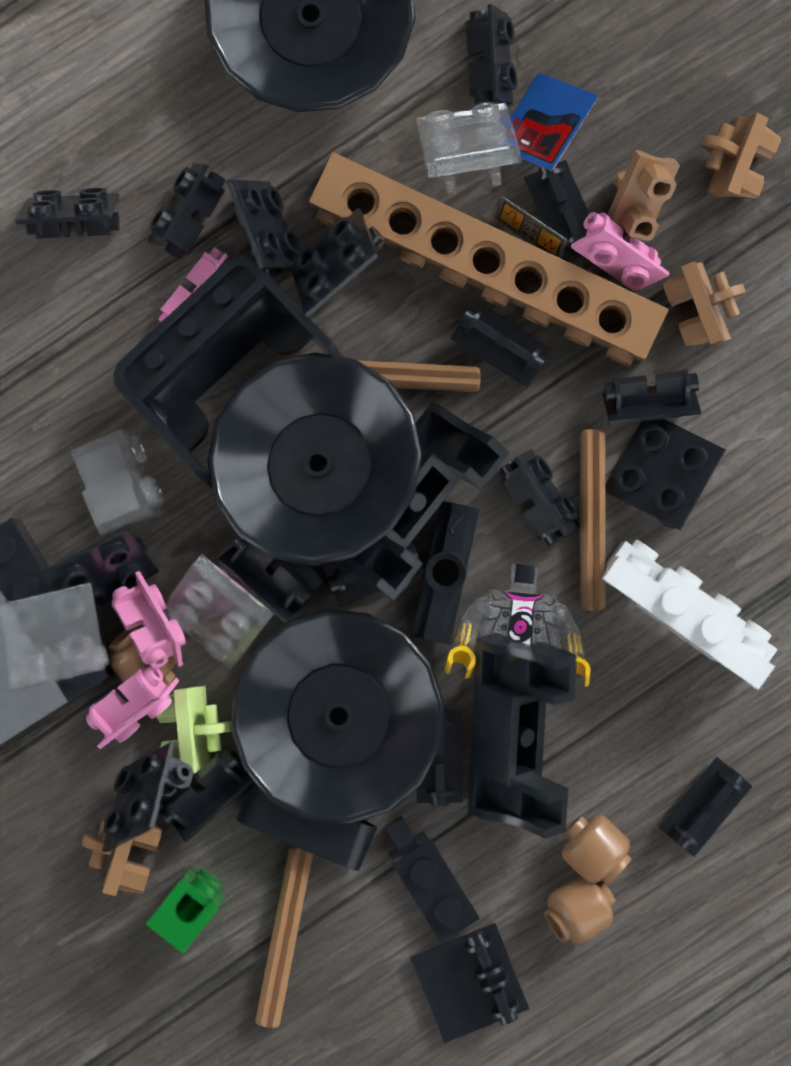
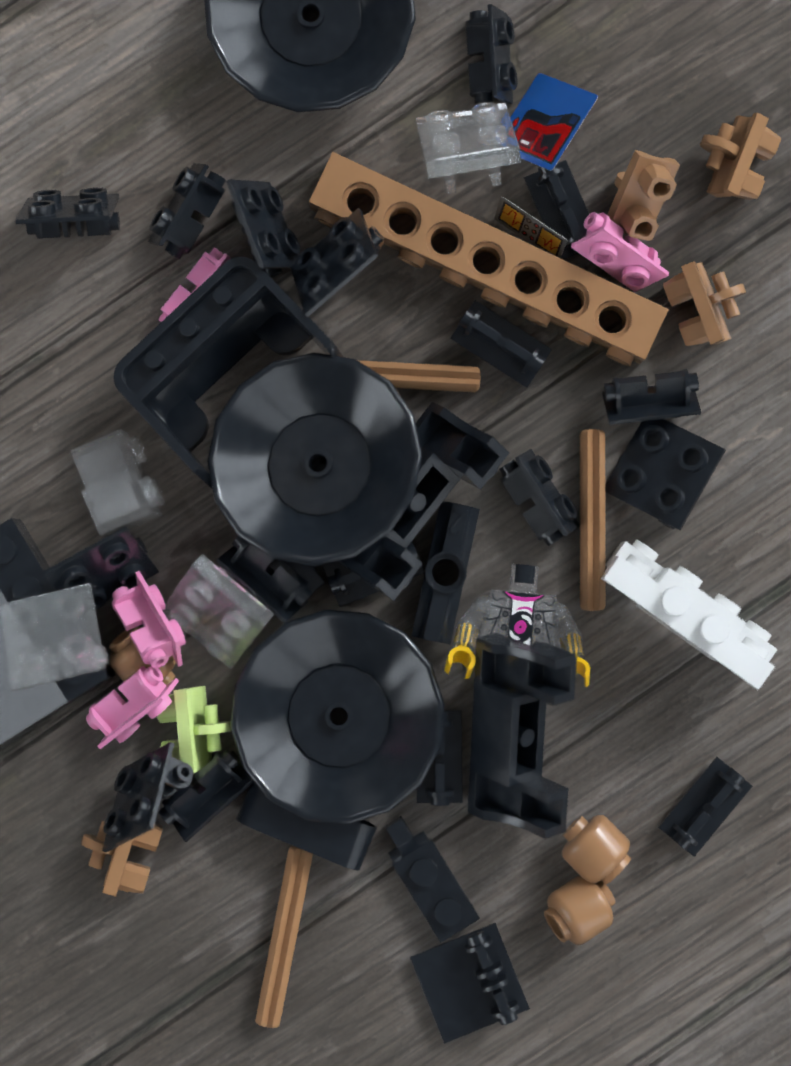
(181, 918): green brick -> none

